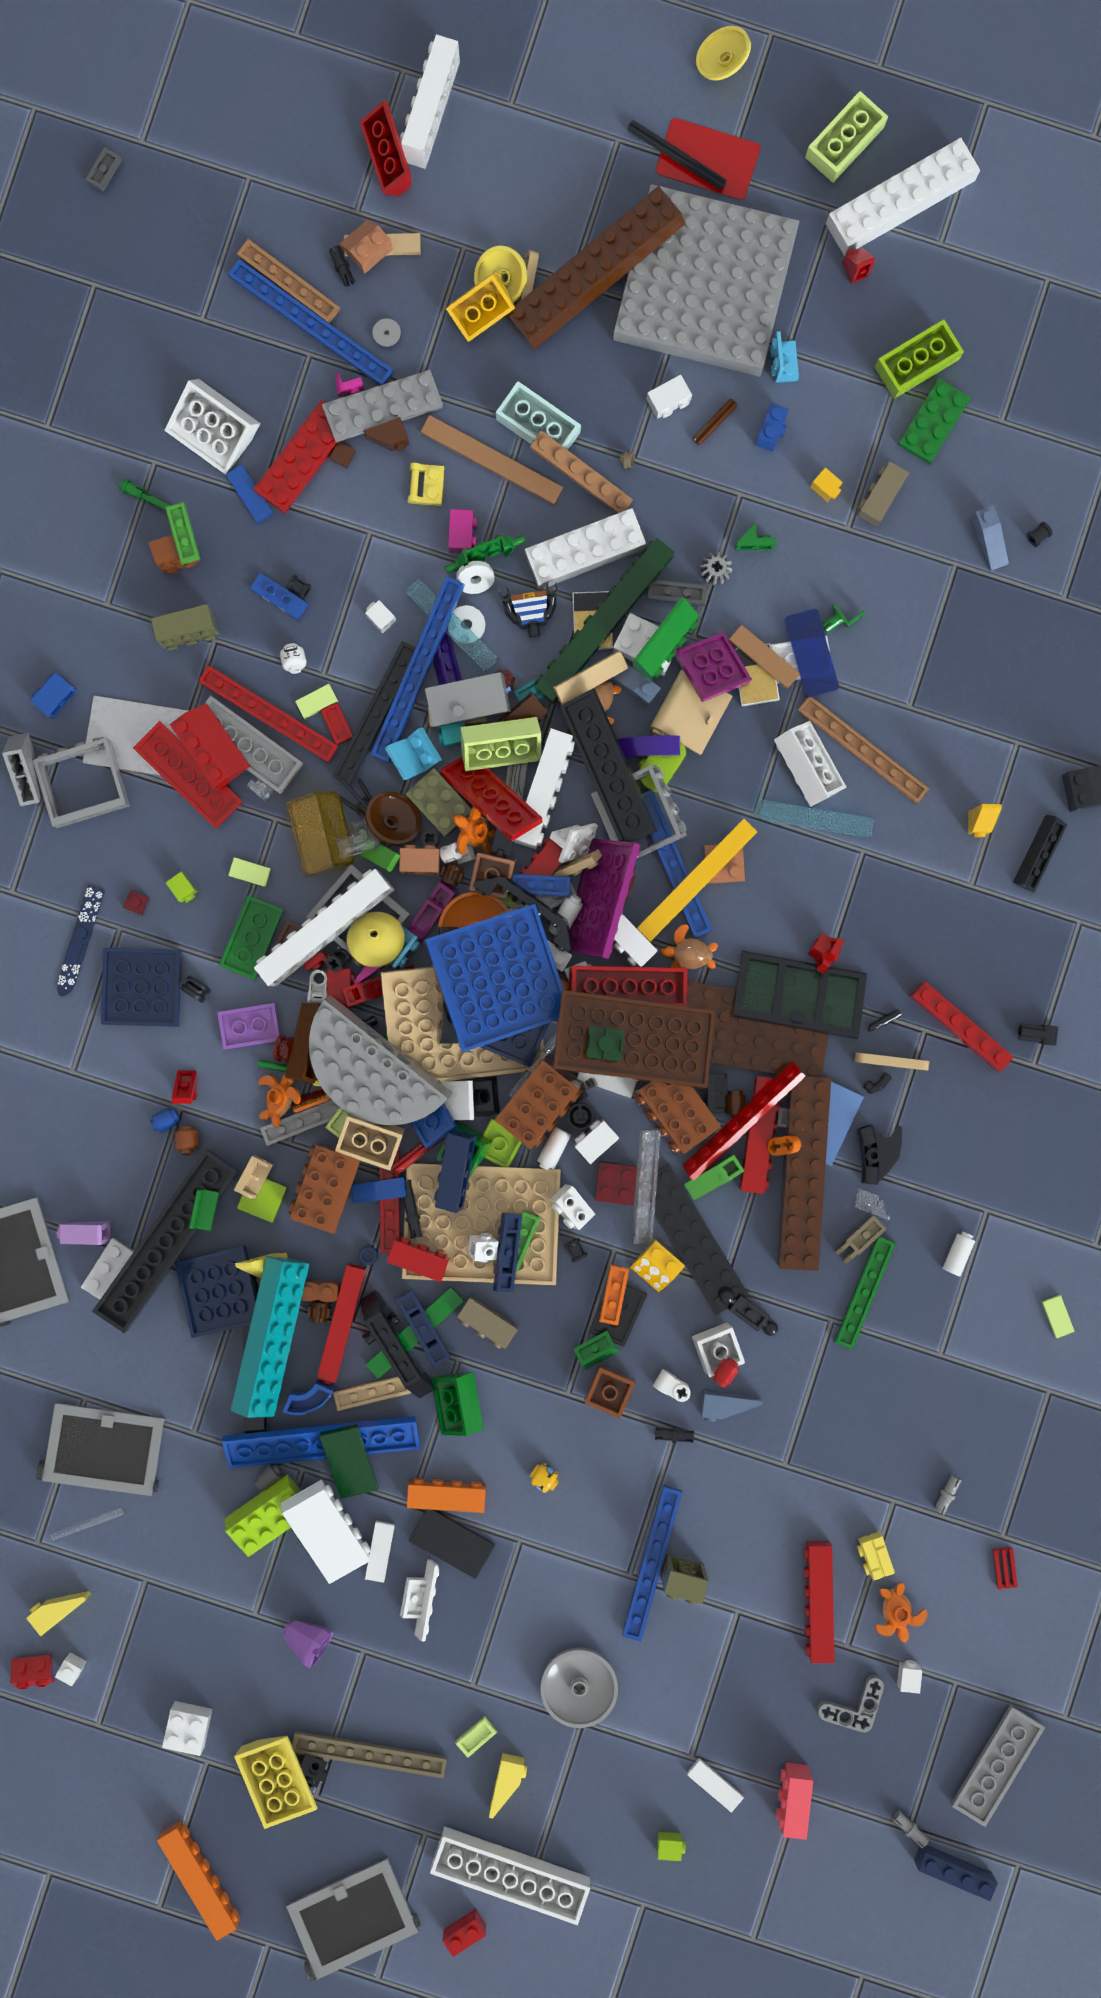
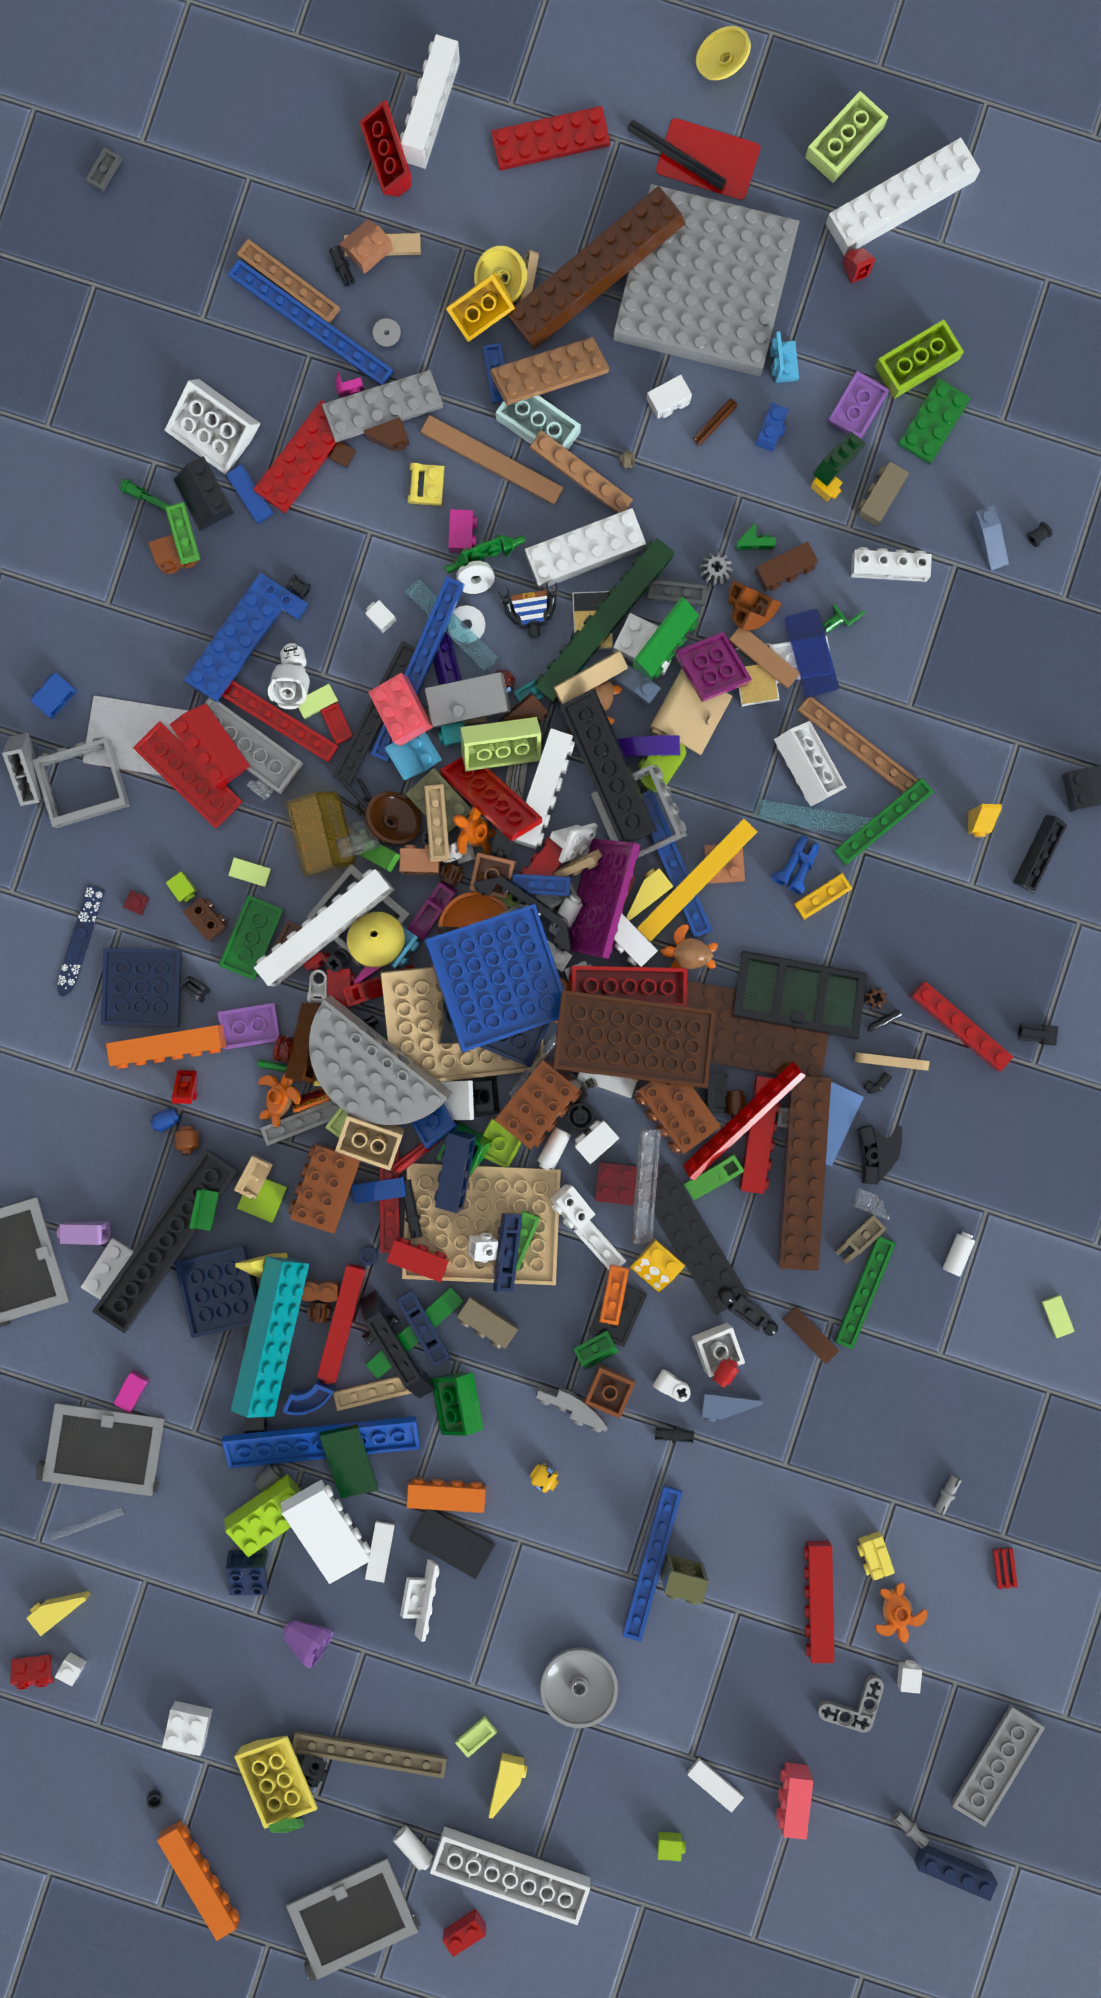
(131, 1391): none -> dark pink slope
(152, 1802): none -> black hinge
(166, 1045): none -> orange brick
(185, 627): olive brick -> none
(202, 493): none -> black slope
(206, 919): none -> reddish brown brick
(232, 645): none -> blue plate
(247, 1574): none -> dark blue bracket
(286, 1825): none -> bright green tile
(289, 686): none -> white brick
(400, 709): none -> coral brick
(413, 1848): none -> white brick
(437, 823): none -> tan tile
(493, 358): none -> blue tile
(549, 371): none -> medium nougat plate
(550, 138): none -> red plate
(575, 1250): black bush -> none
(580, 1412): none -> light grey slope
(600, 1245): none -> white tile
(605, 1043): dark green piece -> none
(652, 888): none -> light yellow slope
(750, 607): none -> dark orange brick
(784, 1149): orange beam -> none
(786, 567): none -> reddish brown brick
(805, 860): none -> blue piece
(810, 1335): none -> reddish brown slope
(822, 896): none -> yellow tile
(825, 951): red brick -> none
(839, 458): none -> dark green brick
(858, 405): none -> medium lavender plate
(870, 1000): none -> reddish brown gear
(883, 821): none -> green tile
(891, 565): none -> white brick

